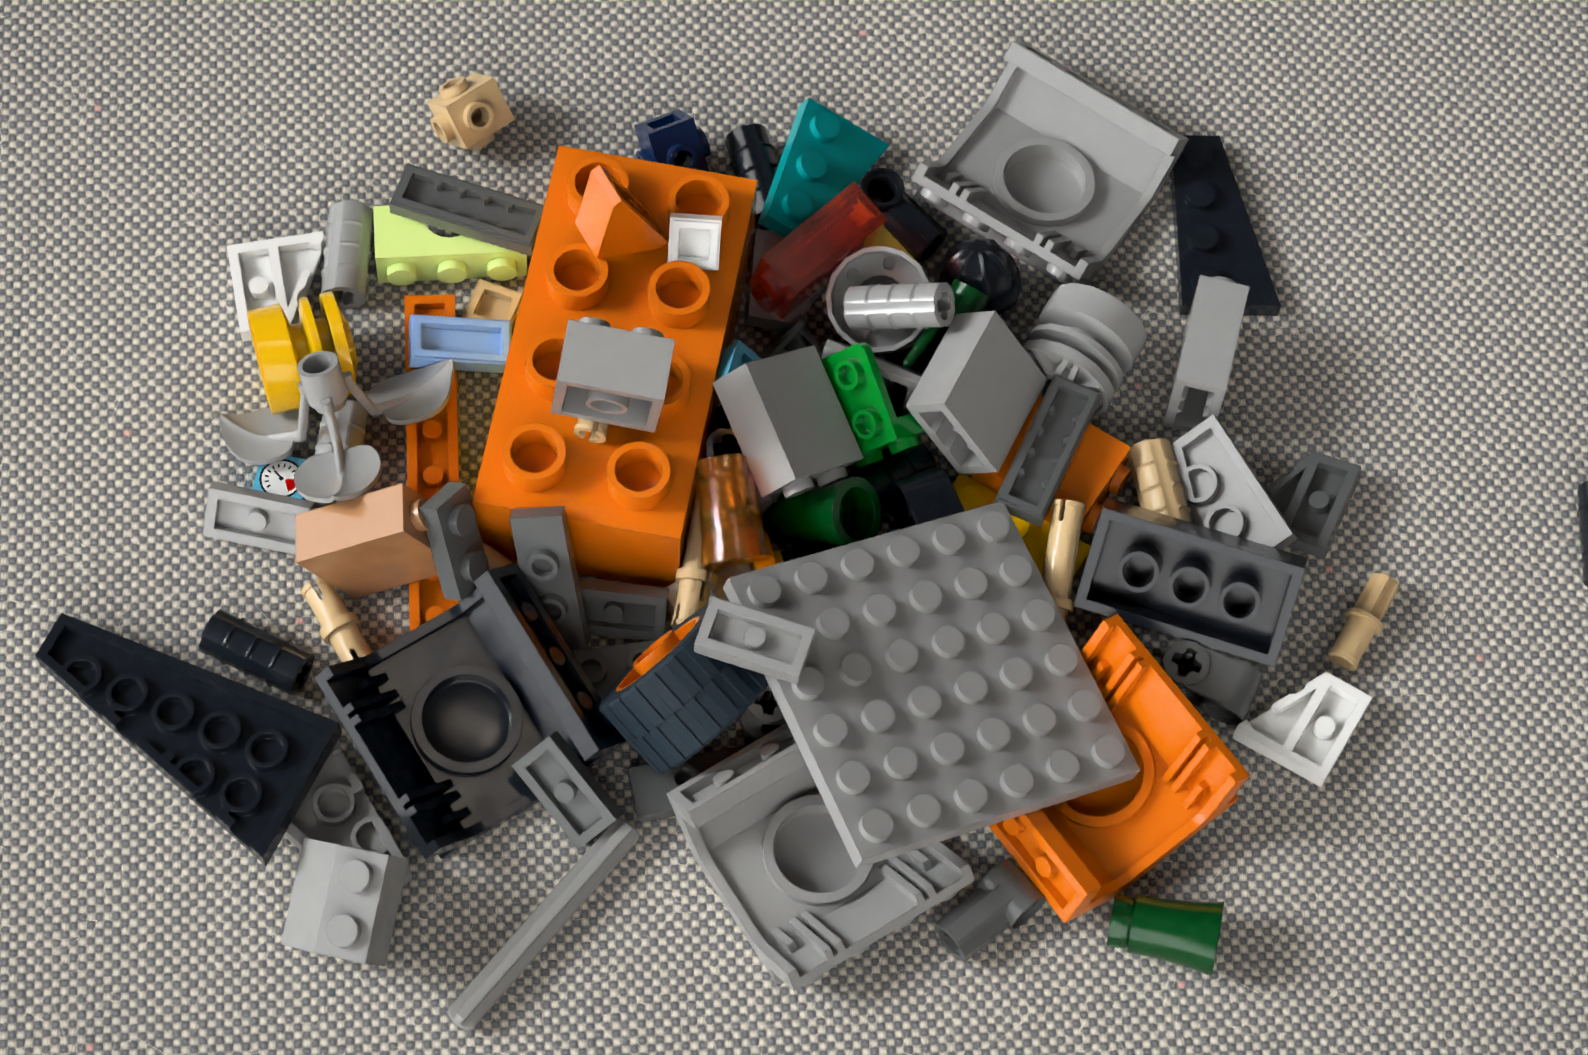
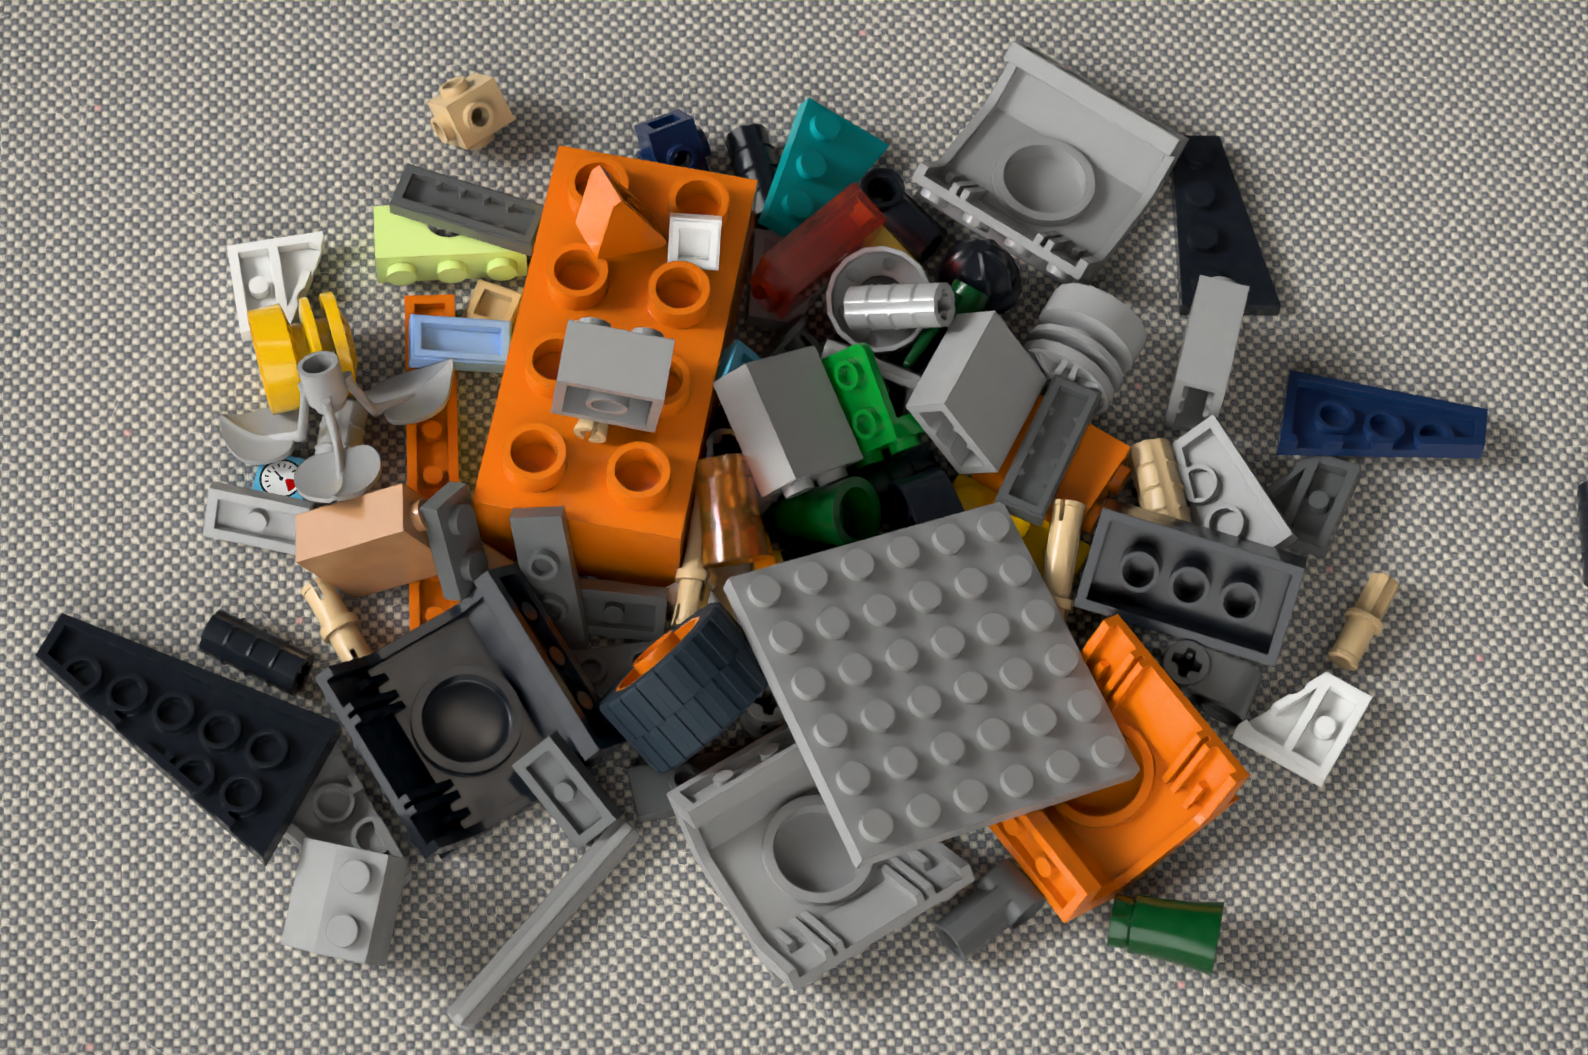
(348, 252): light grey axle -> none
(754, 640): light grey plate -> none
(1368, 421): none -> dark blue wing

